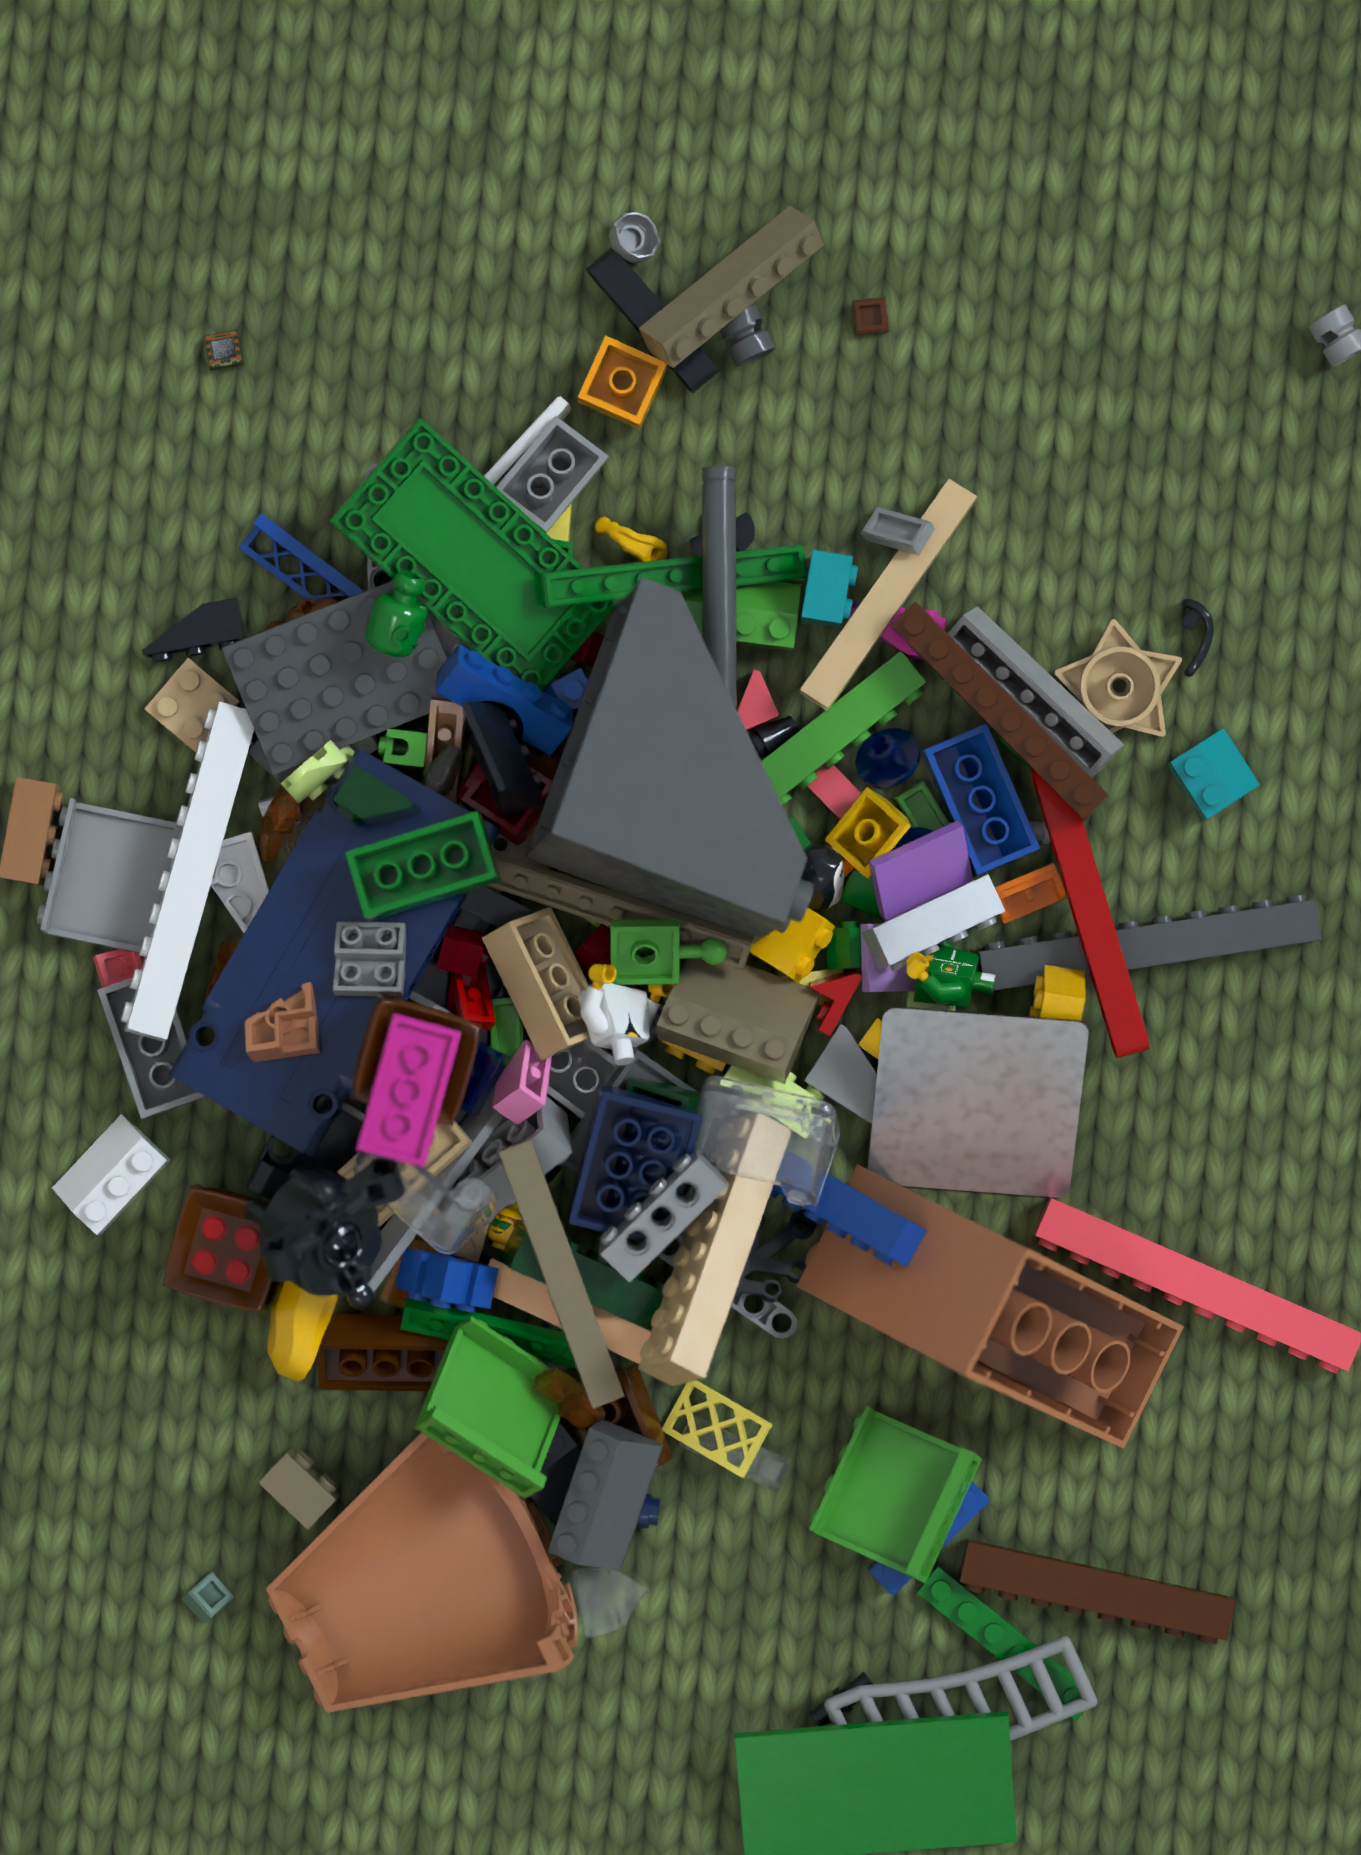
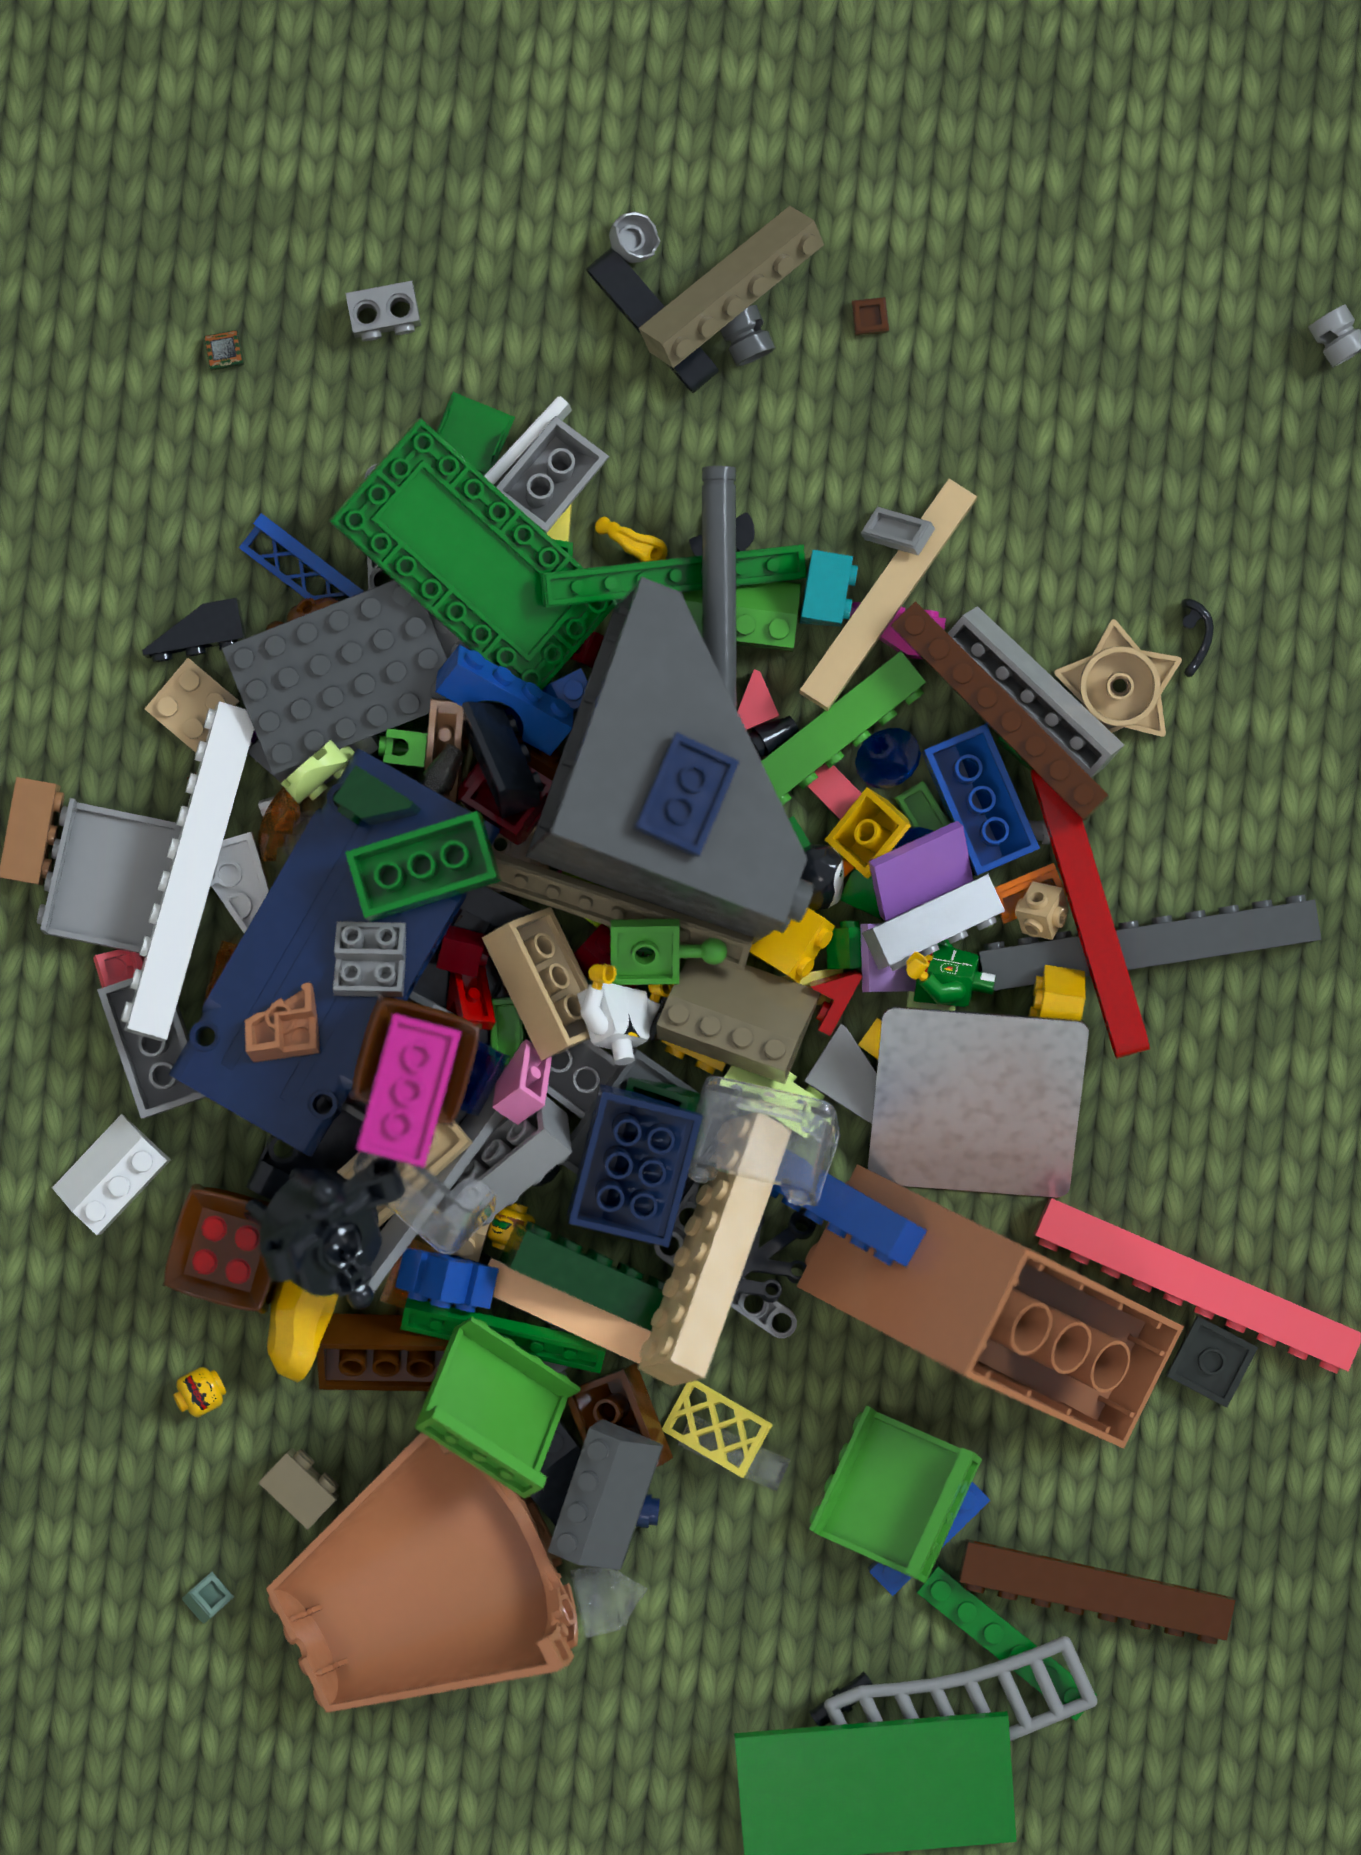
(199, 1392): none -> yellow head
(382, 301): none -> light grey brick
(398, 617): green piece -> none
(475, 431): none -> green piece
(560, 1273): dark tan tile -> none
(572, 1397): clear orange slope -> none
(622, 382): light orange brick -> none
(633, 1258): light grey brick -> none
(686, 794): none -> dark blue plate
(1042, 910): none -> tan brick
(1211, 1361): none -> pearl dark grey plate
(1213, 774): teal slope -> none

